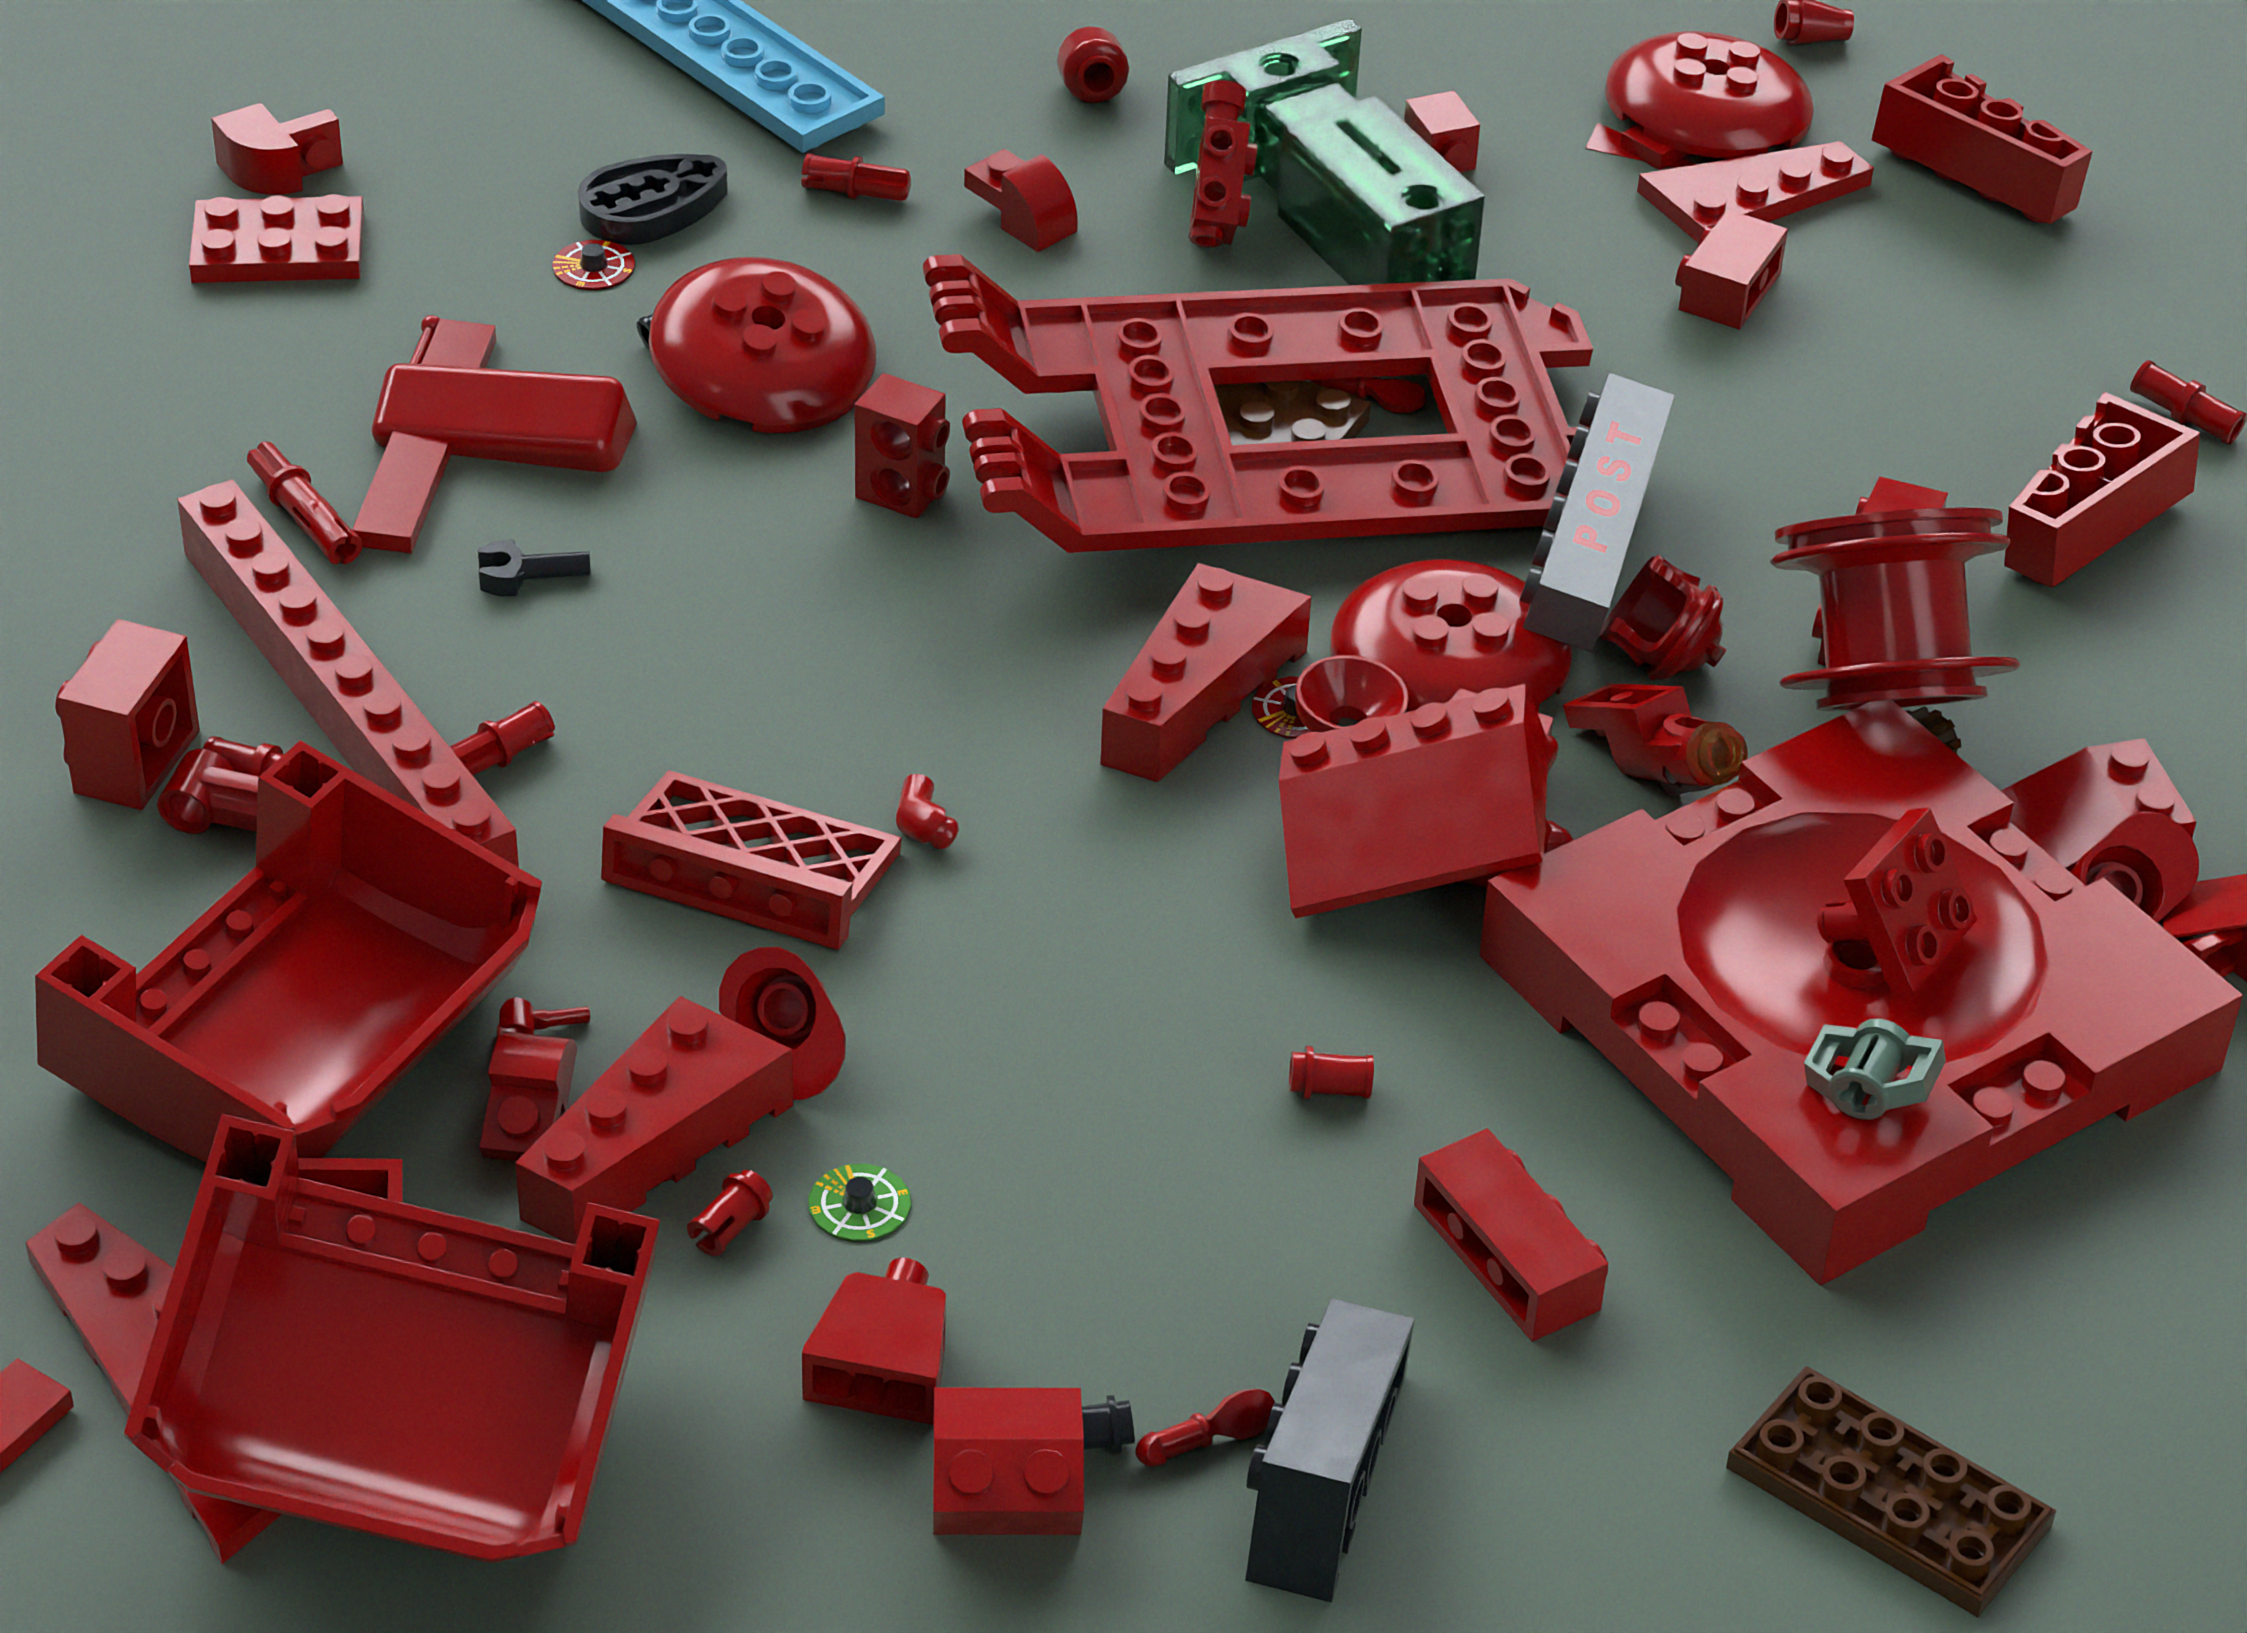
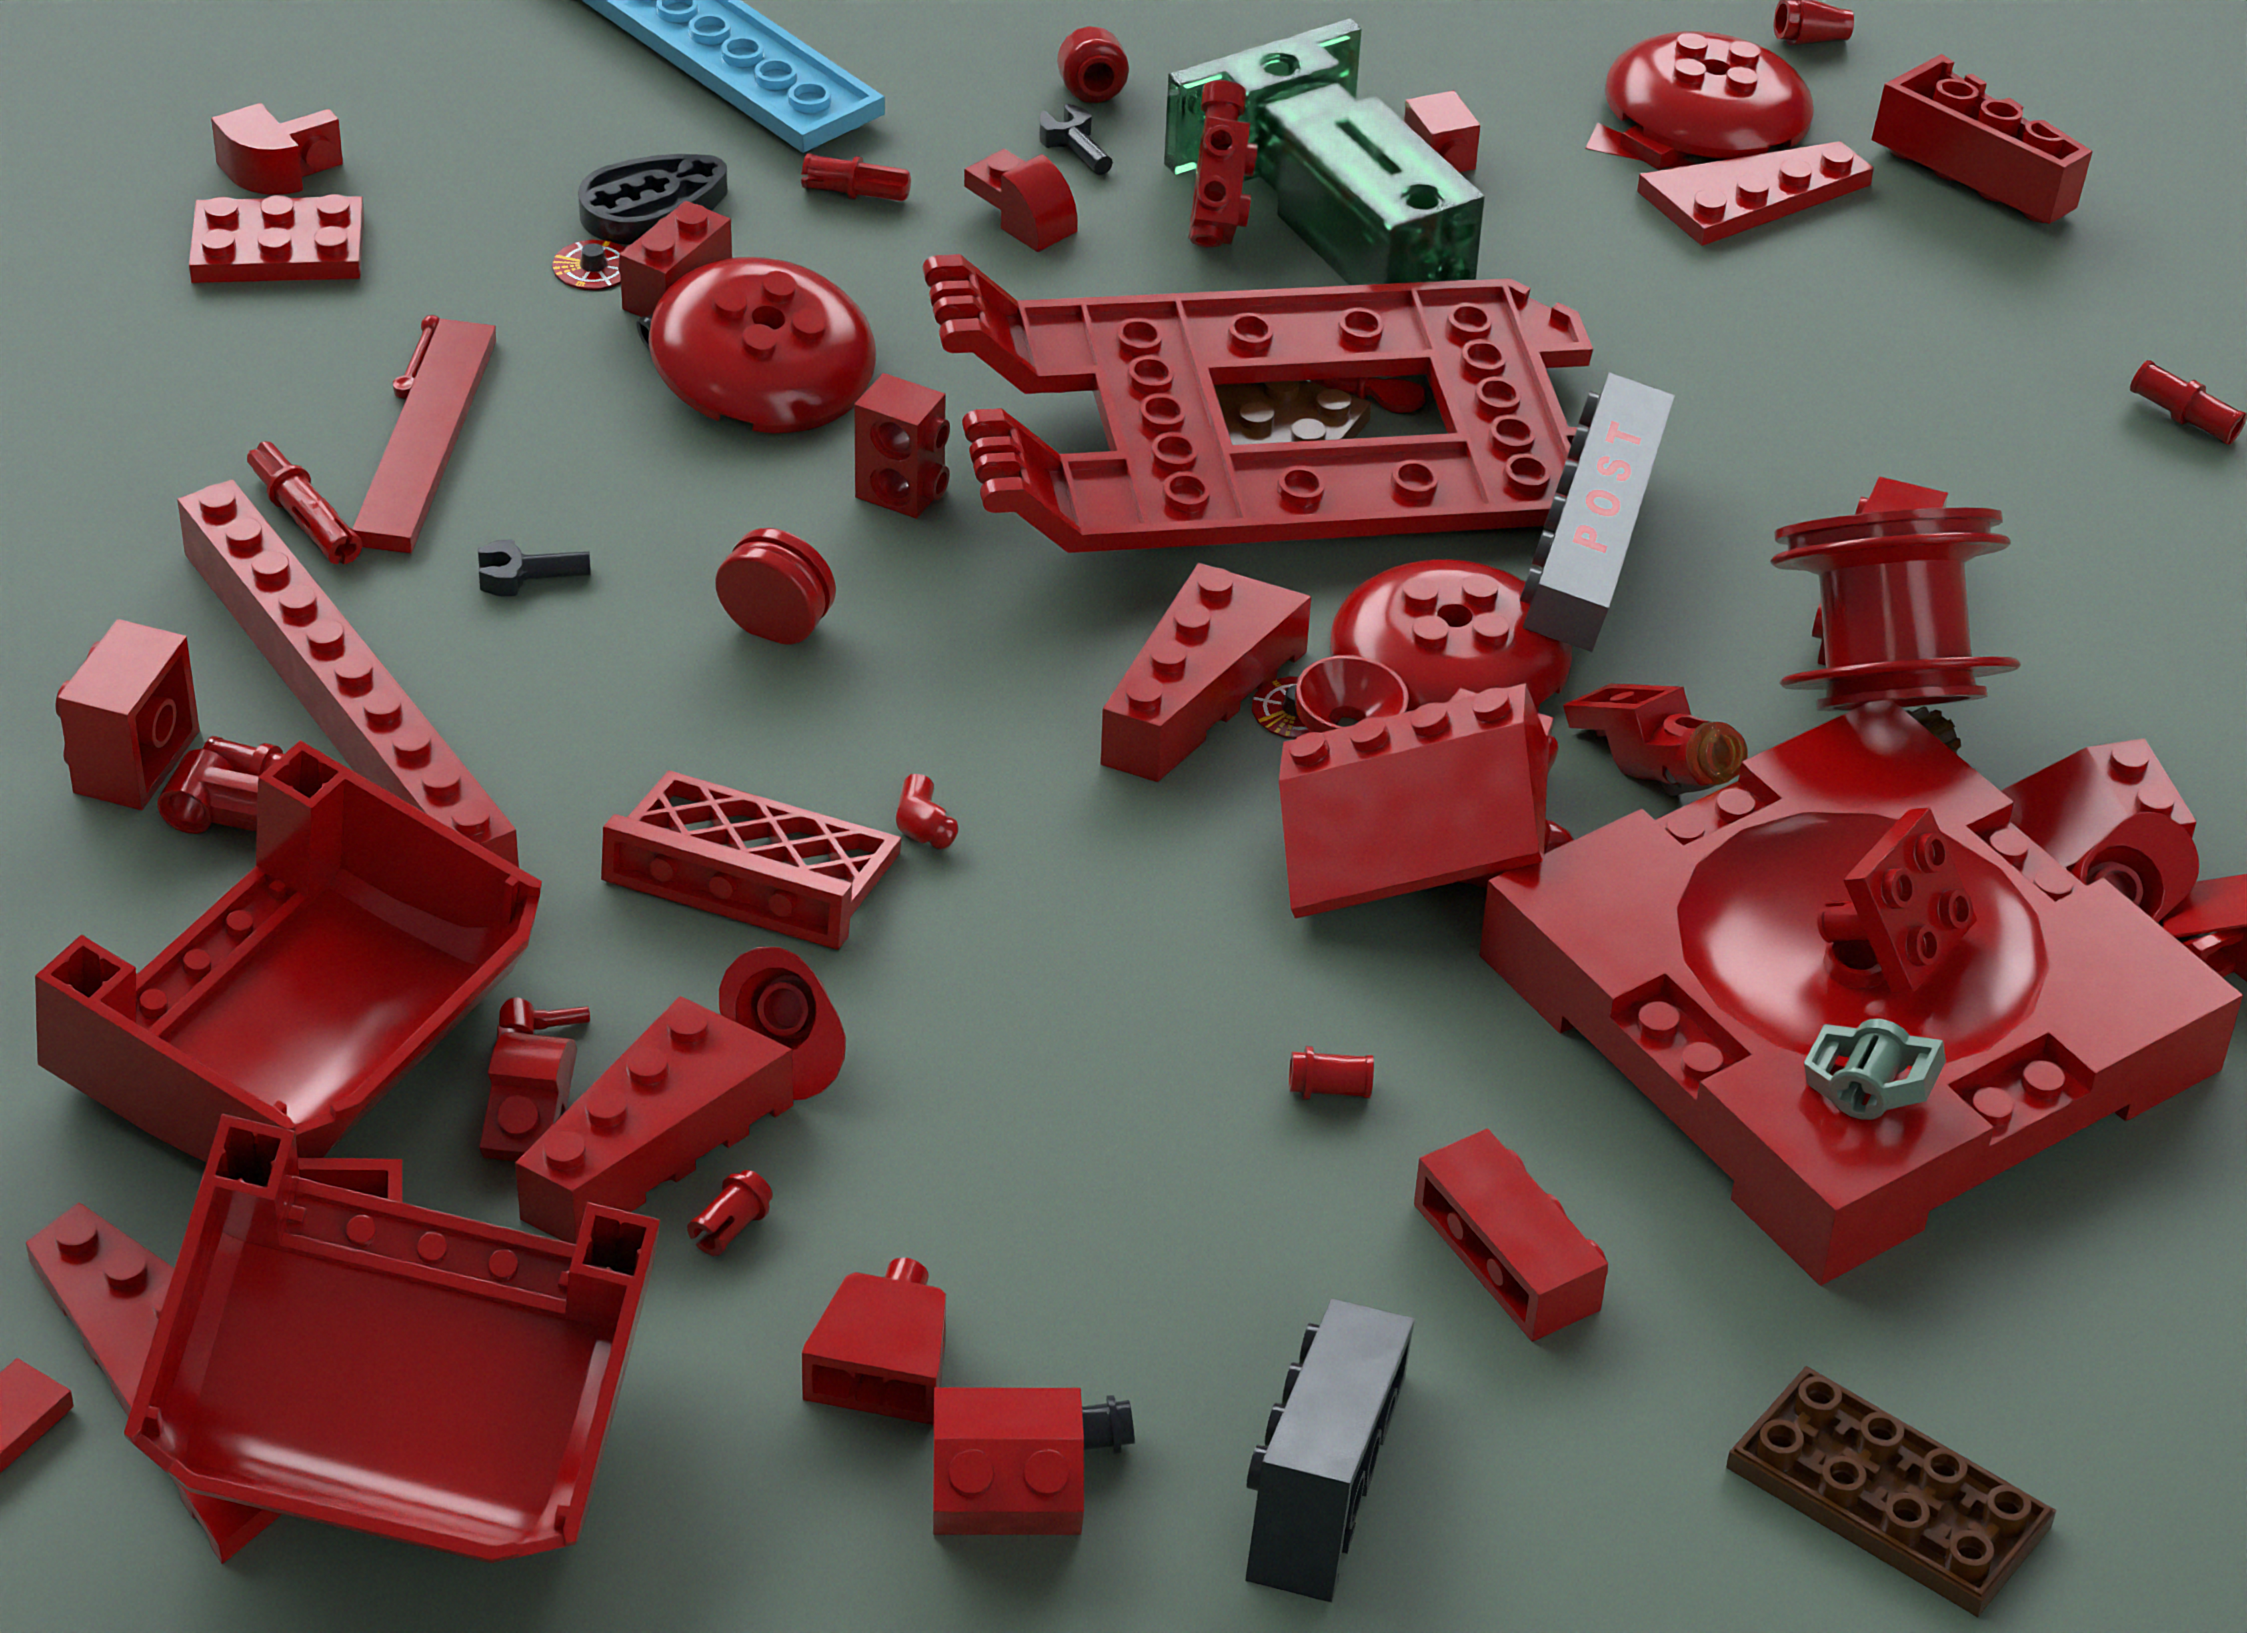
(505, 738): red axle -> none
(509, 414): red piece -> none
(669, 250): none -> red brick
(775, 586): none -> red head
(859, 1202): bright green piece -> none
(1075, 134): none -> black bar
(1237, 1416): red piece -> none
(1667, 621): red helmet -> none
(1731, 269): red brick -> none
(2099, 489): red wedge -> none

